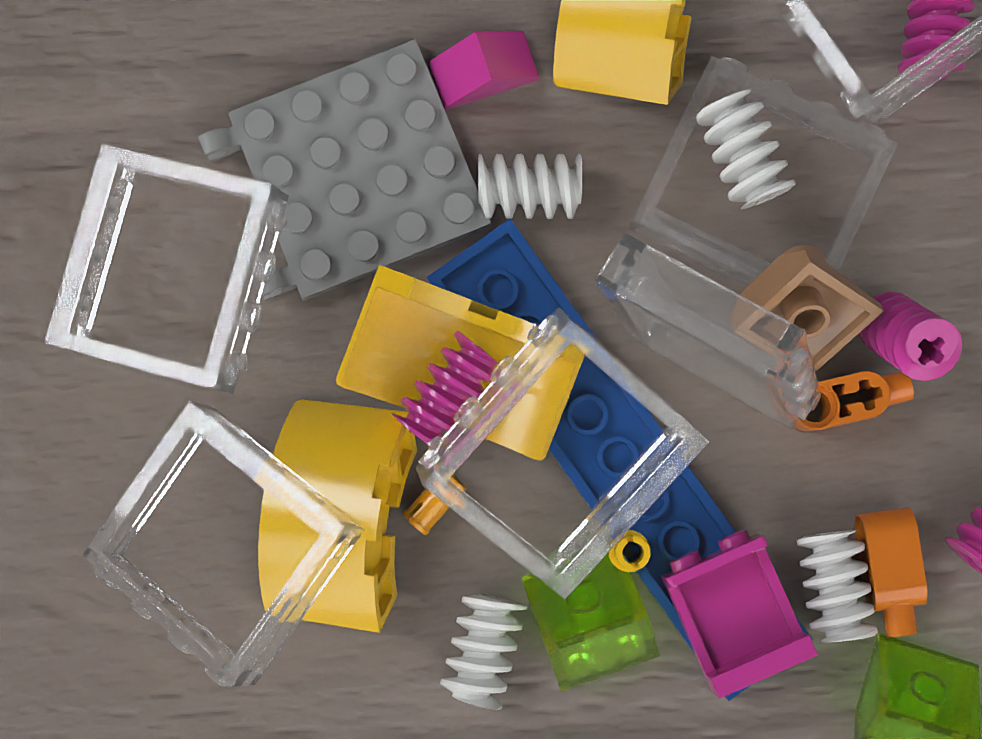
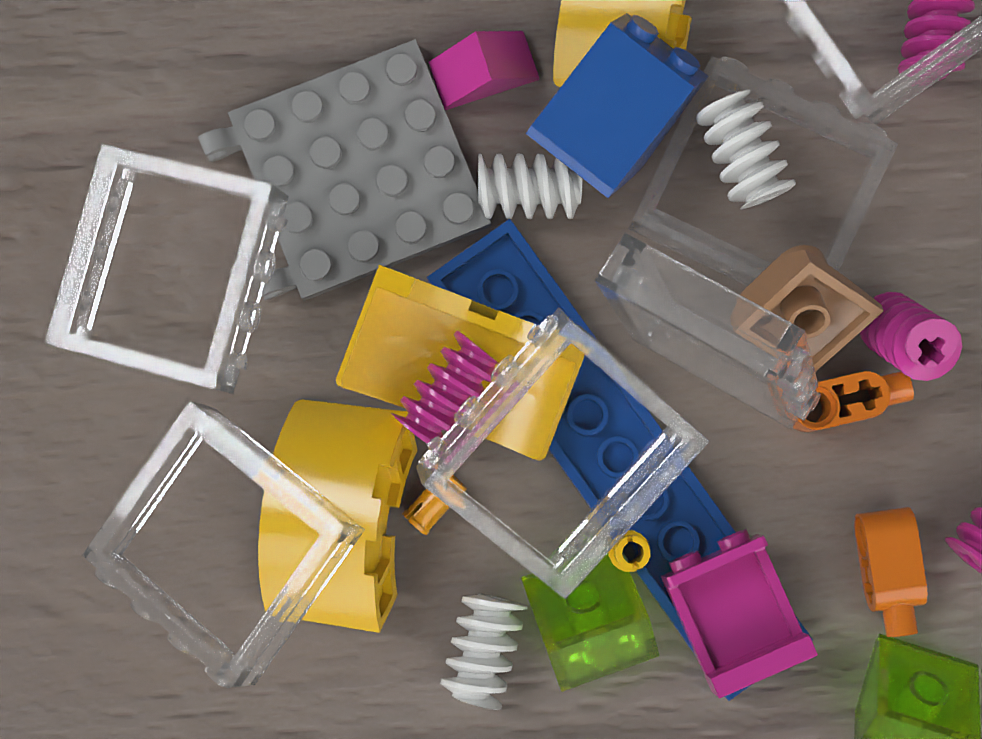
(618, 104): none -> blue slope
(837, 586): white piece -> none

